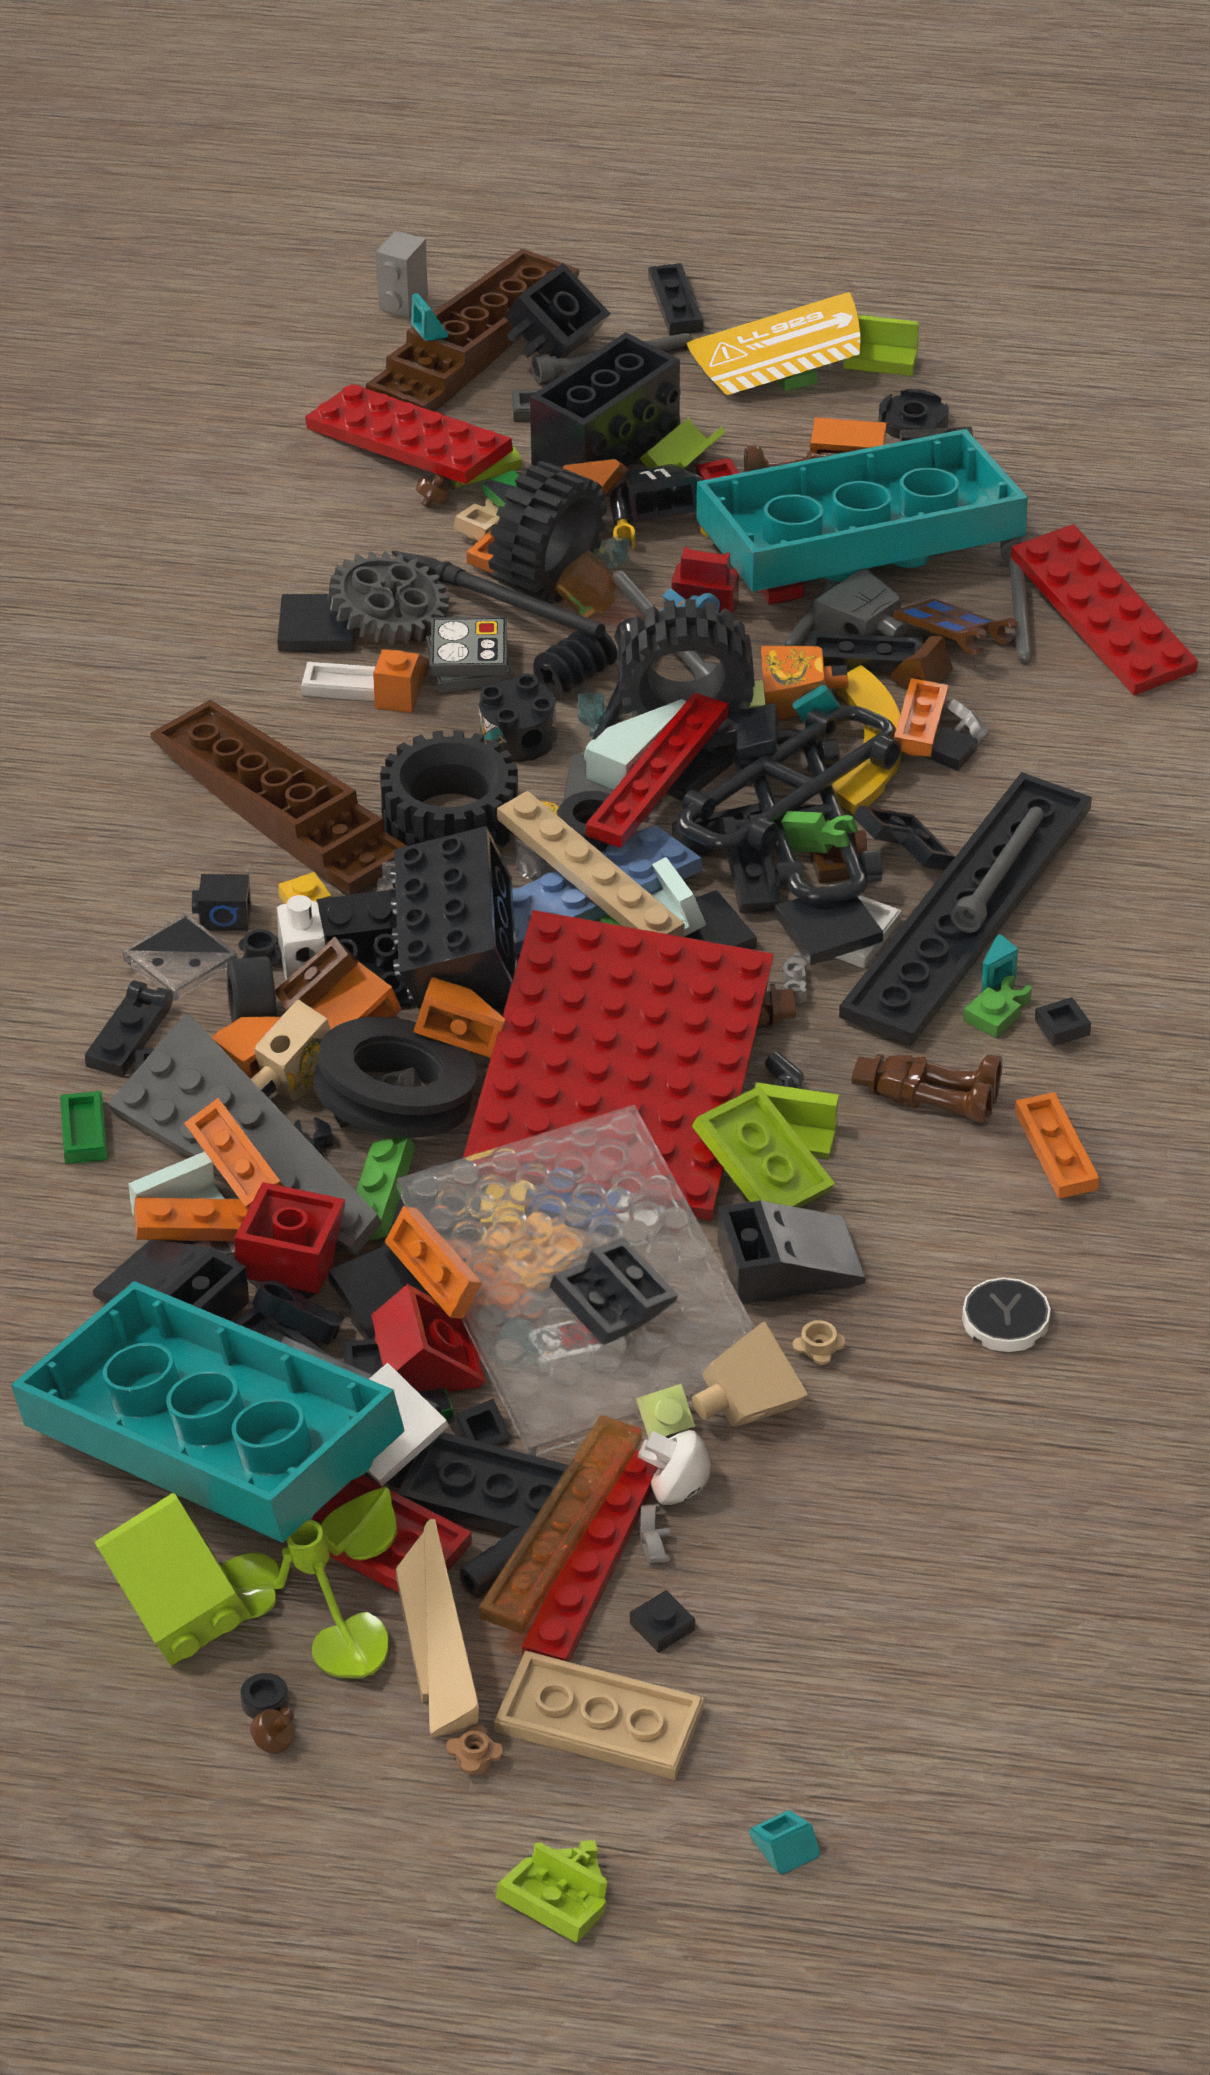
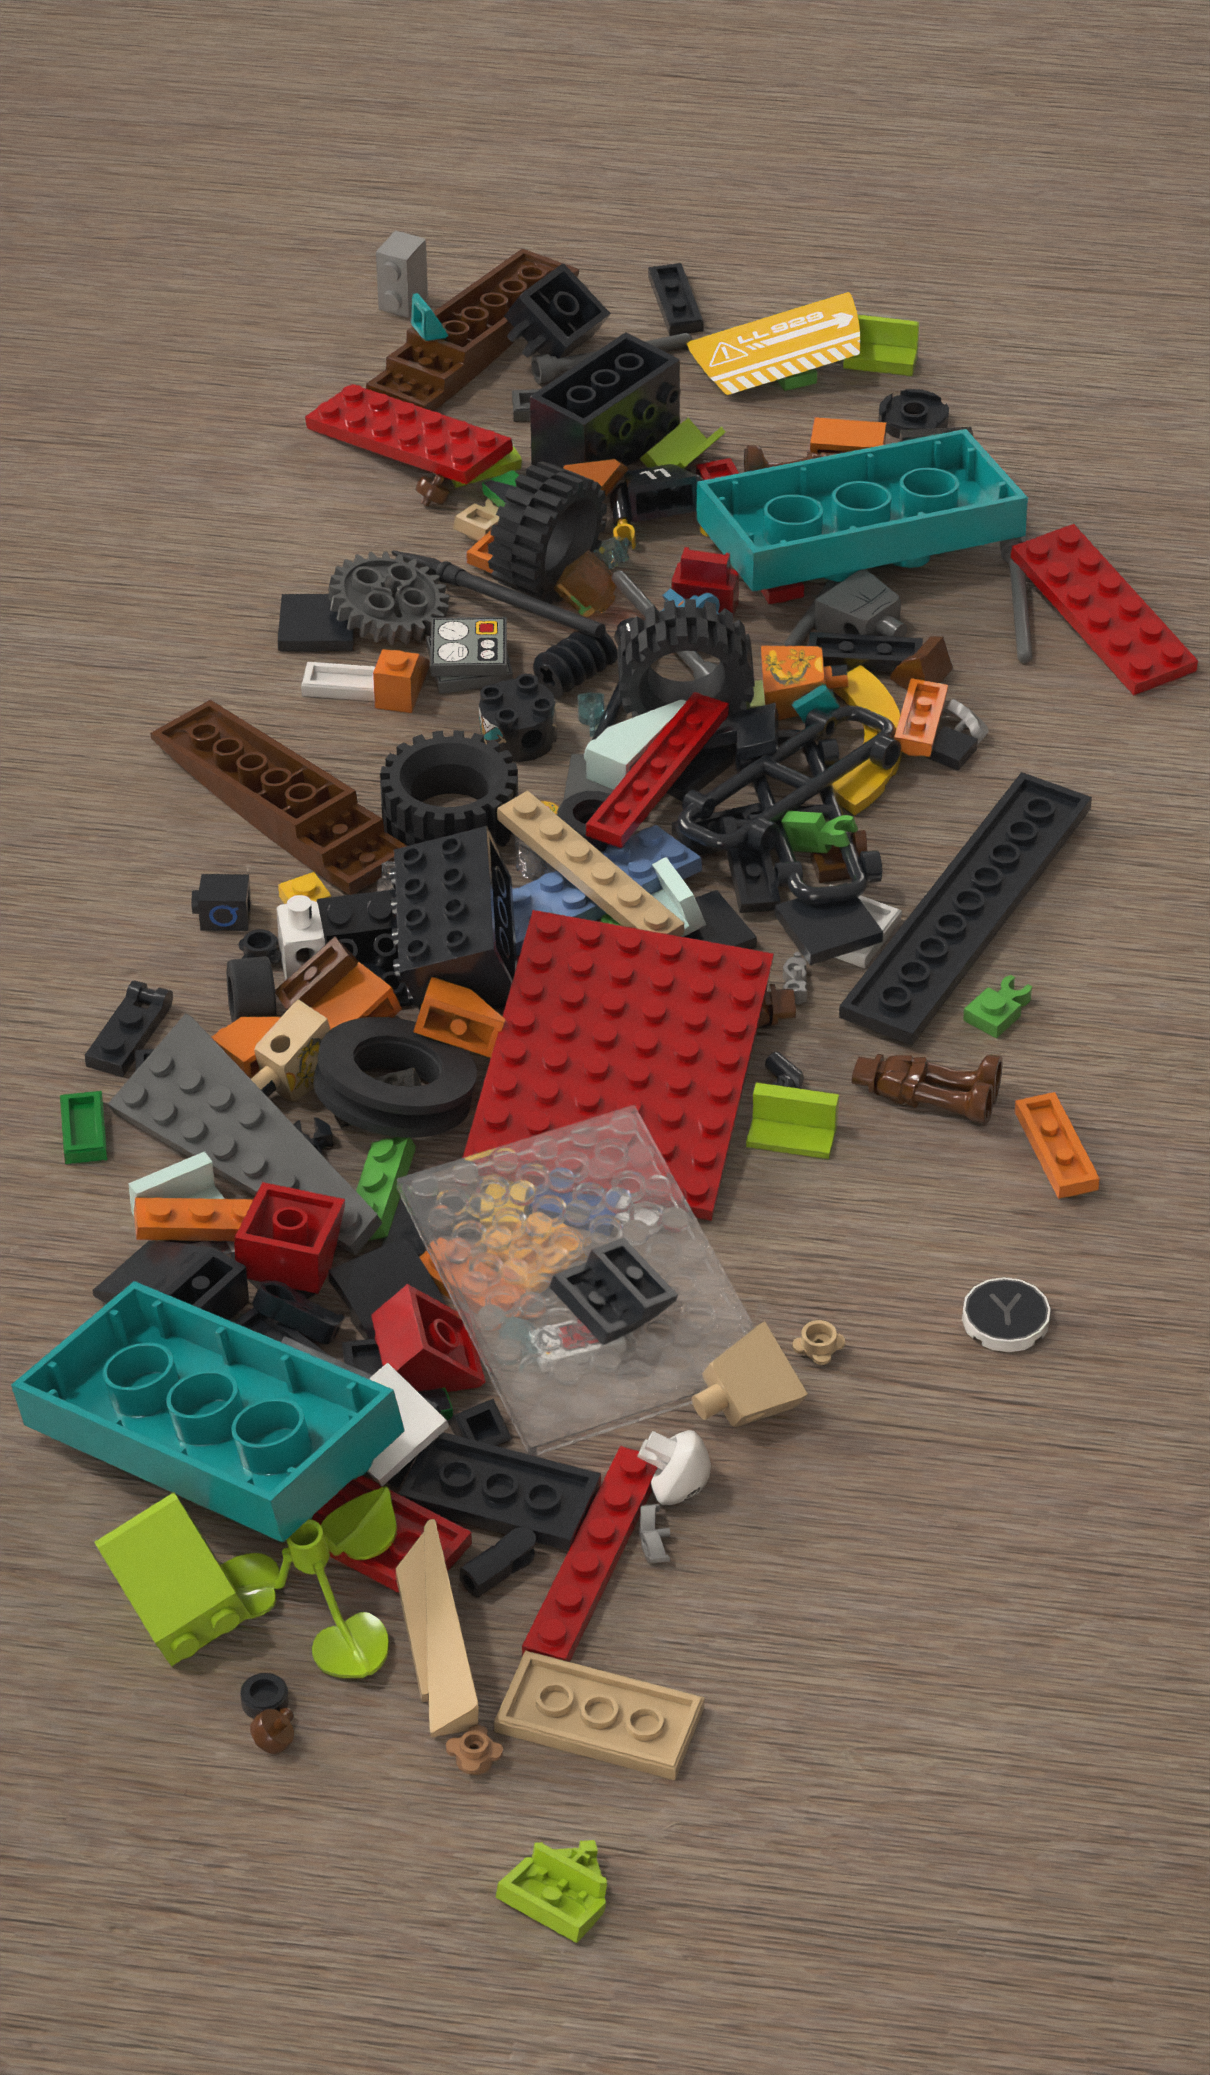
(179, 956): clear tile -> none
(231, 1151): orange plate -> none
(433, 1262): orange plate -> none
(560, 1524): clear orange plate -> none
(662, 1621): black plate -> none
(665, 1411): yellowish green plate -> none
(762, 1151): lime plate -> none
(785, 1251): black slope -> none
(786, 1841): teal slope -> none
(905, 830): black tile -> none
(955, 623): reddish brown flag -> none
(971, 910): dark grey piece -> none
(999, 963): teal slope -> none
(1062, 1021): black plate -> none

